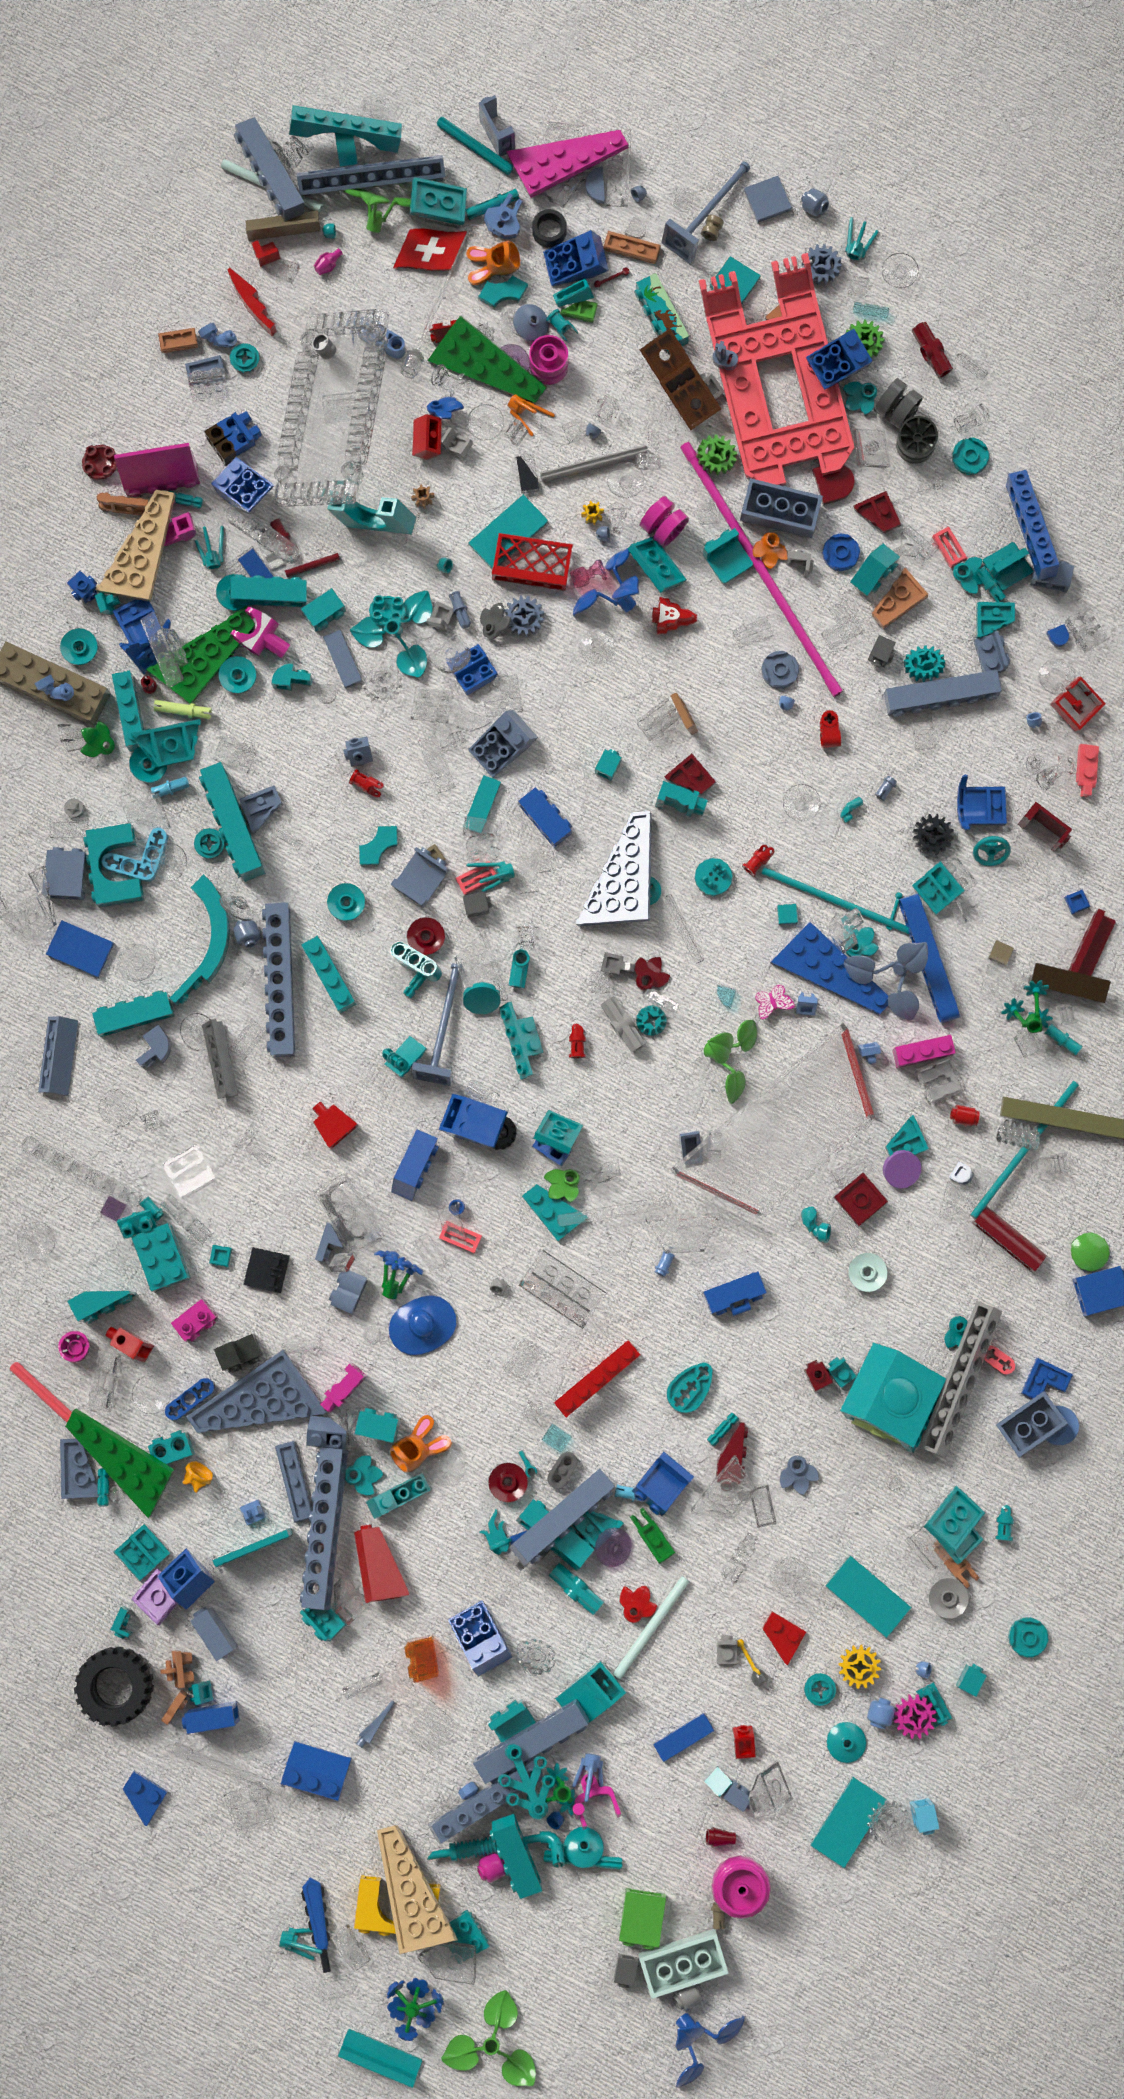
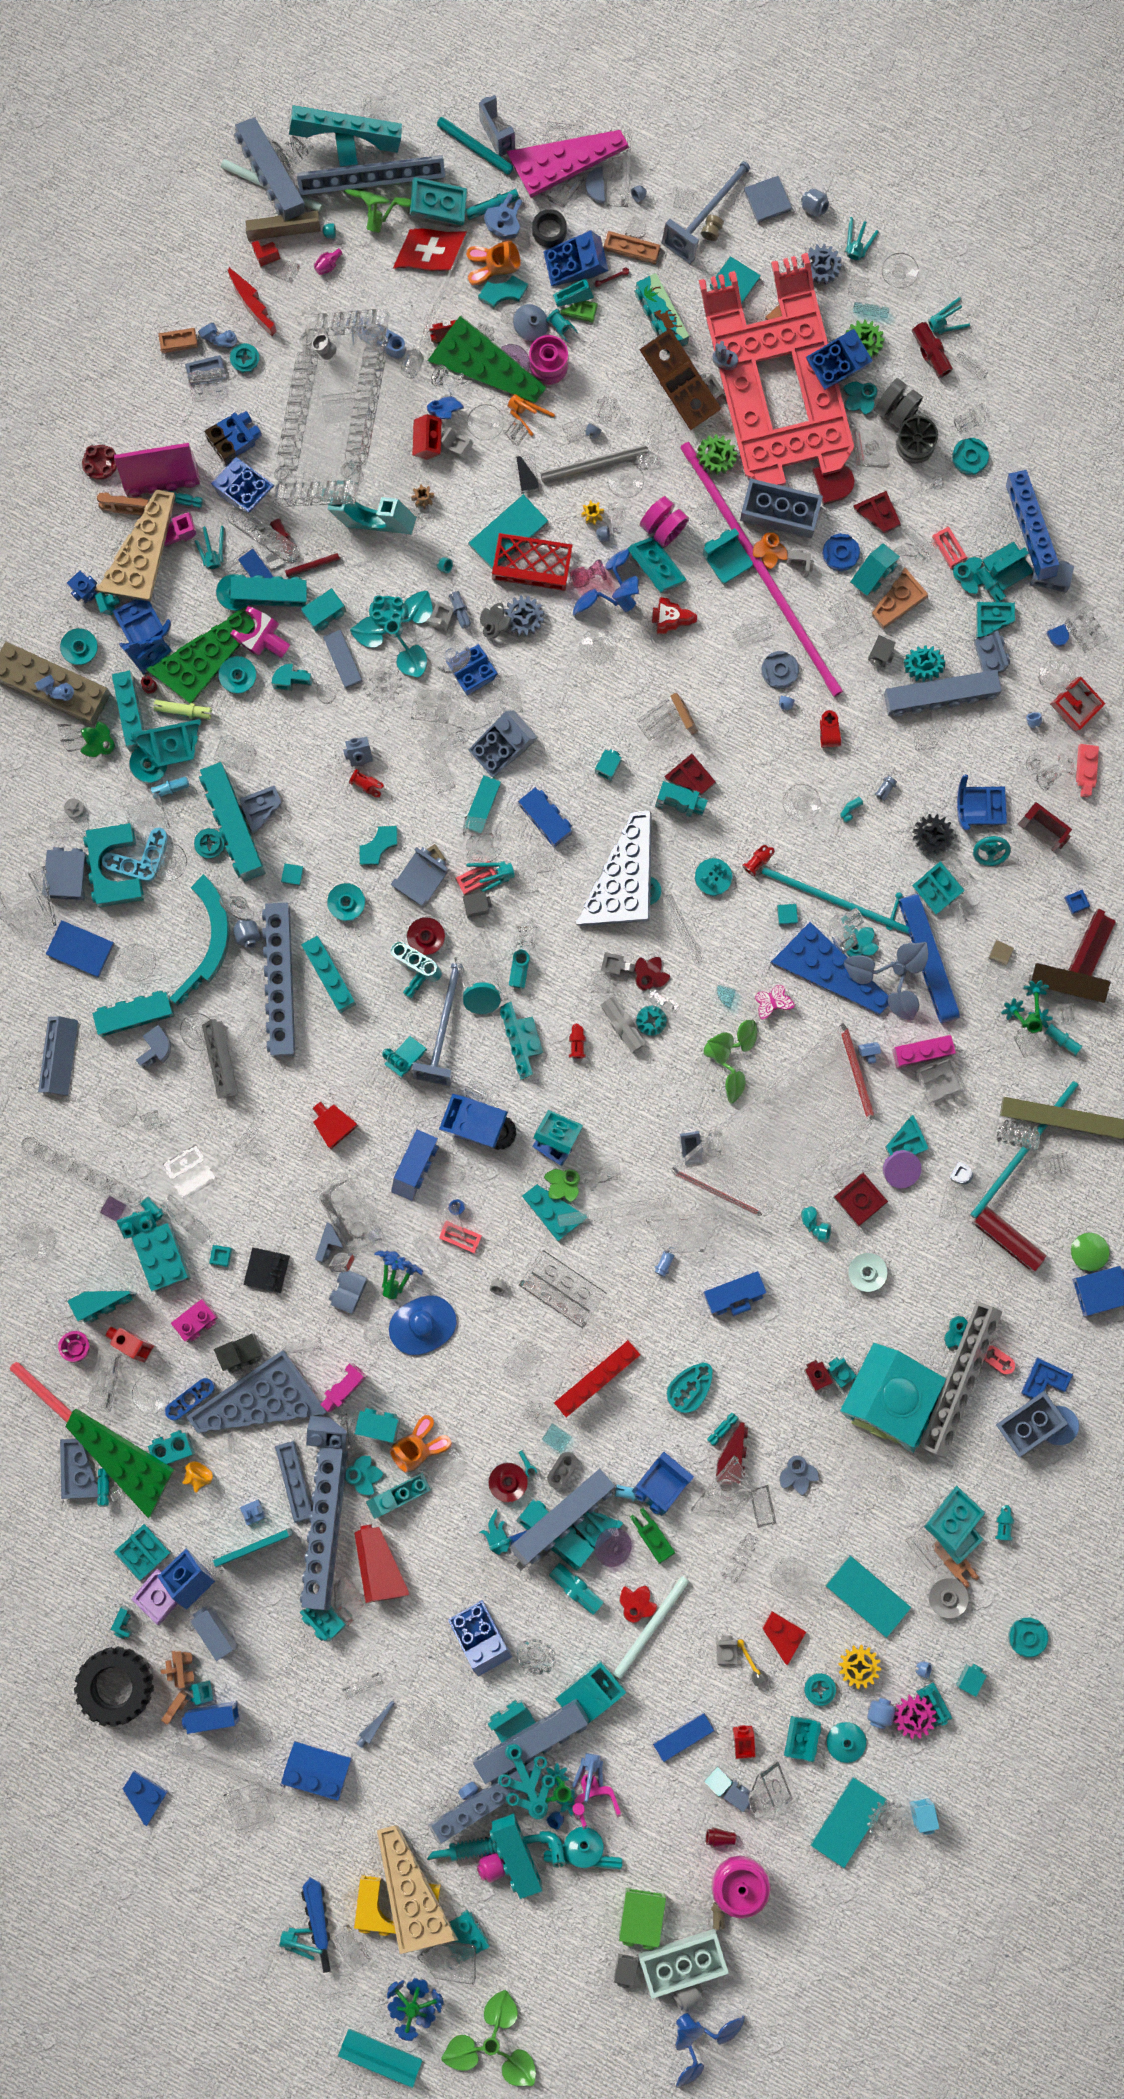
(165, 648): clear bracket -> none
(292, 874): none -> teal tile
(422, 1658): clear orange slope -> none
(802, 1738): none -> teal bracket
(806, 1005): medium blue tile -> none
(938, 321): none -> teal plant
(965, 1116): red brick -> none

